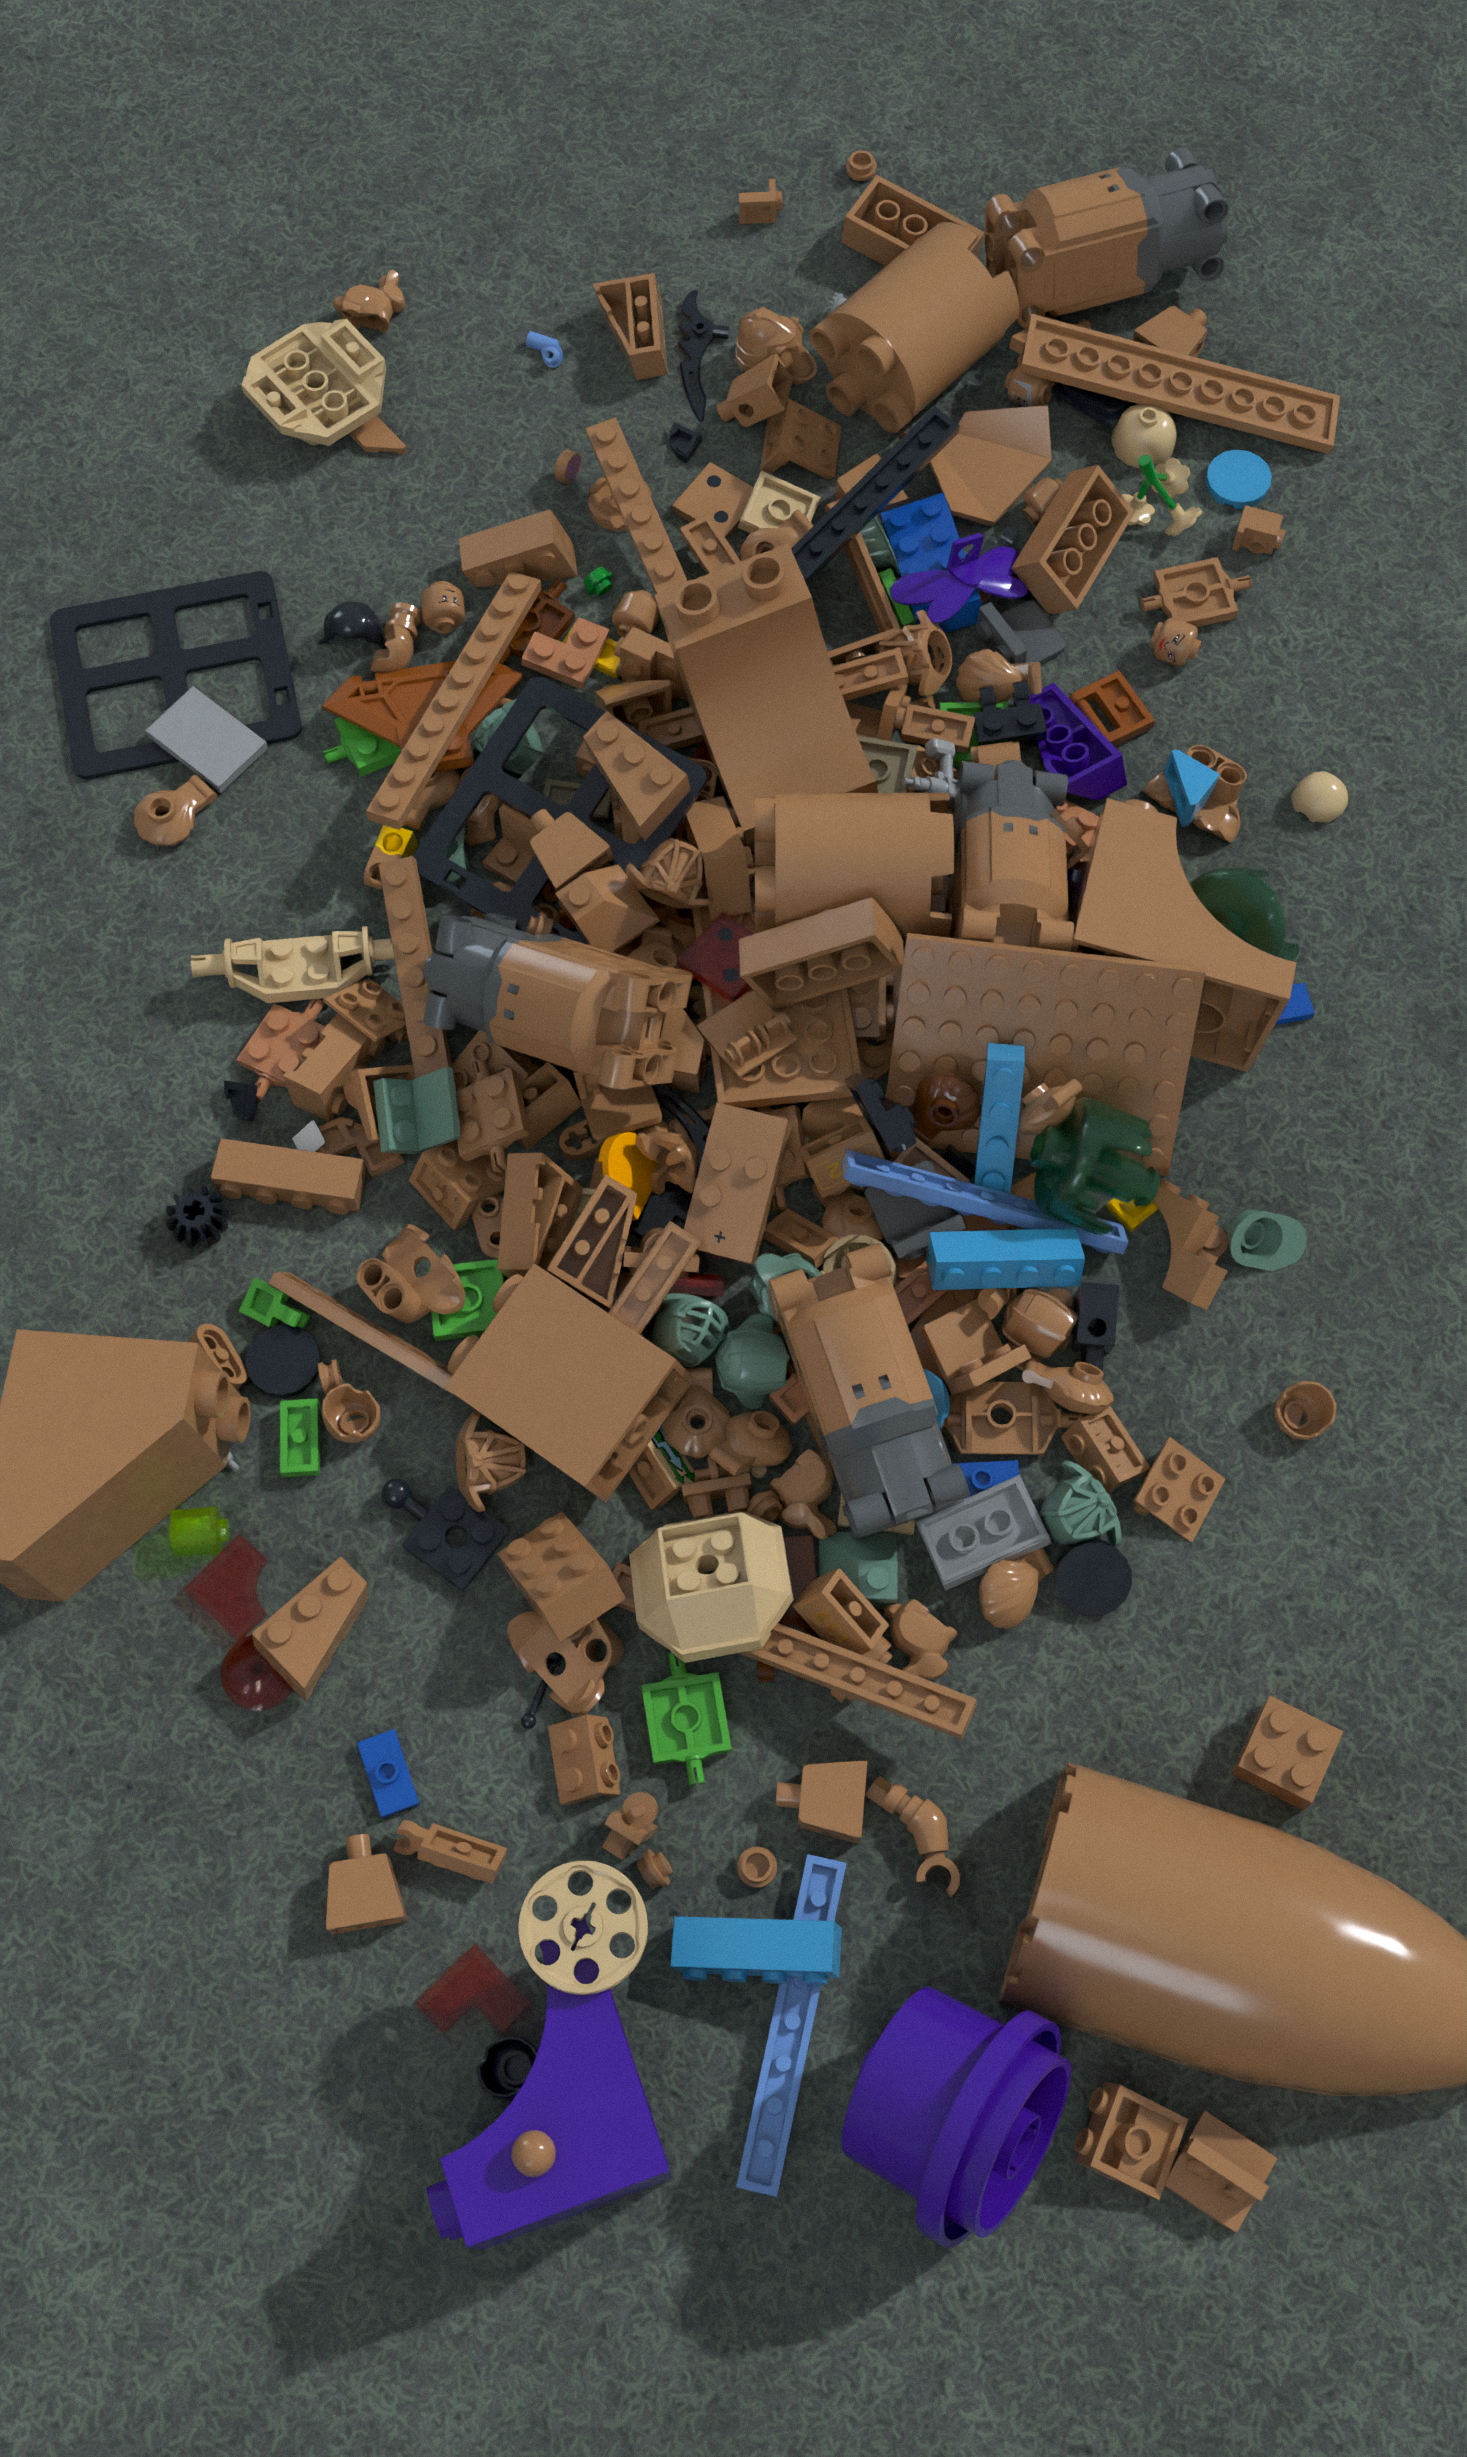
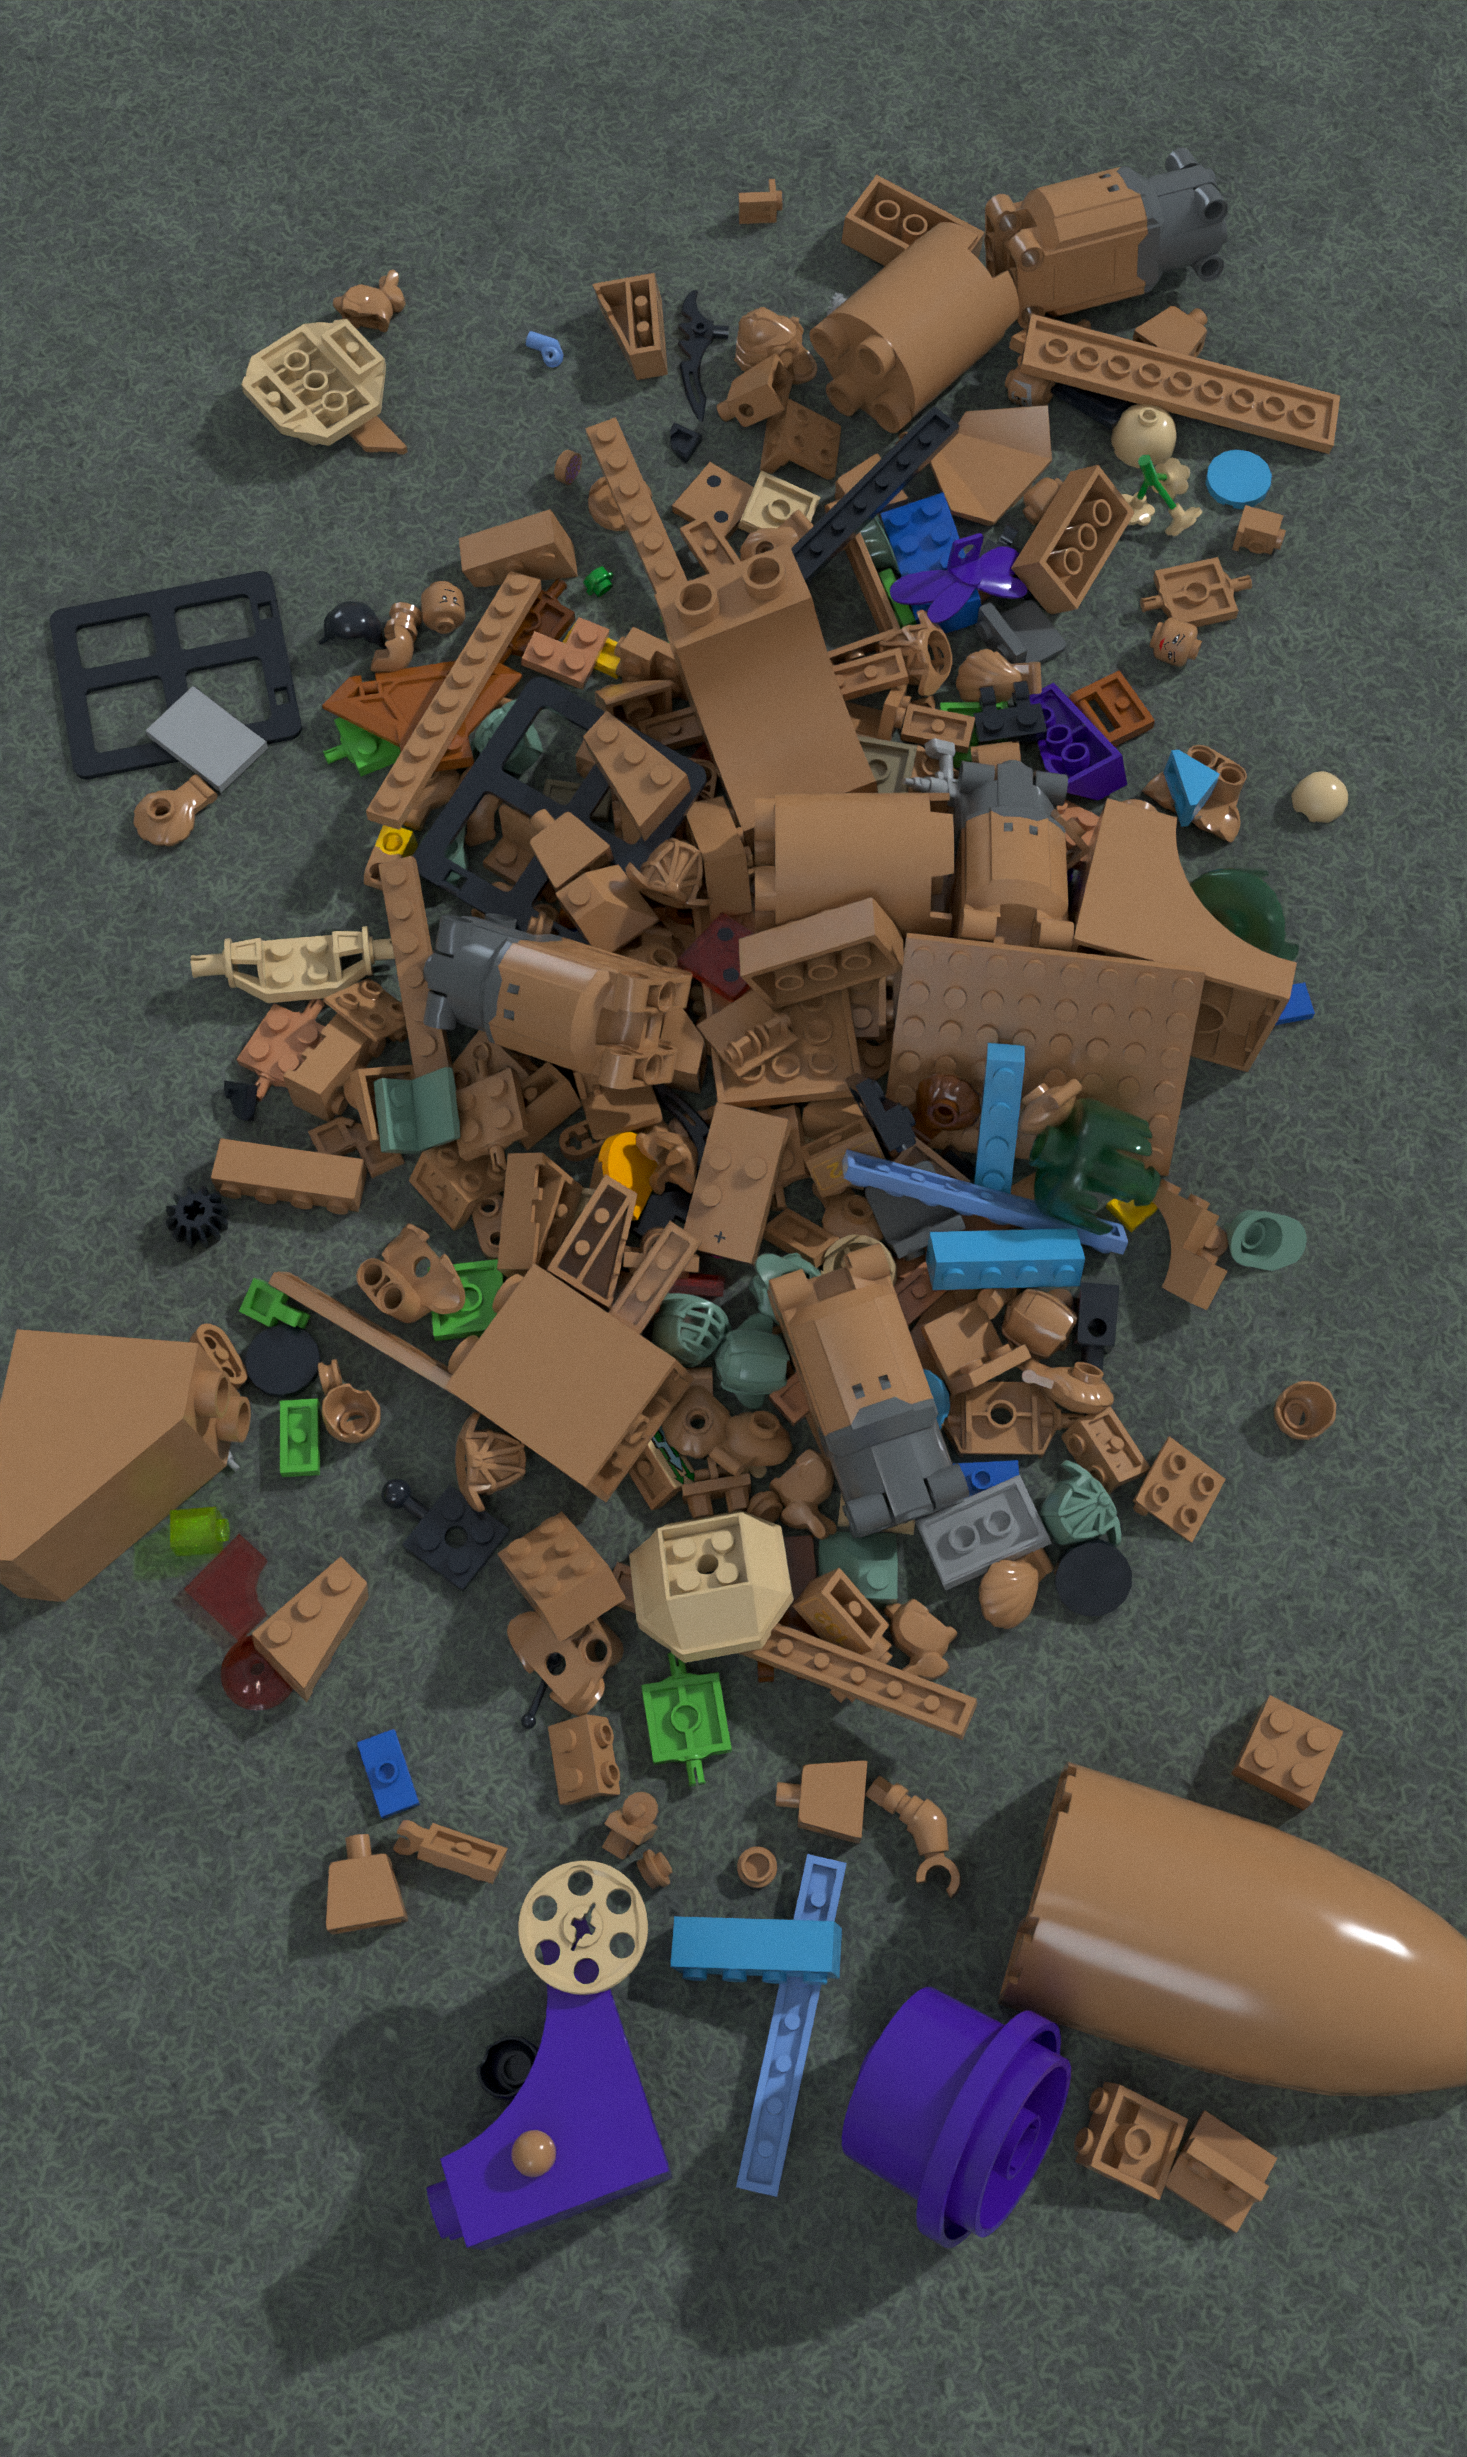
(309, 1138): white sticker -> none
(469, 1983): clear red tile -> none
(636, 610): medium nougat head -> none
(861, 166): medium nougat plate -> none

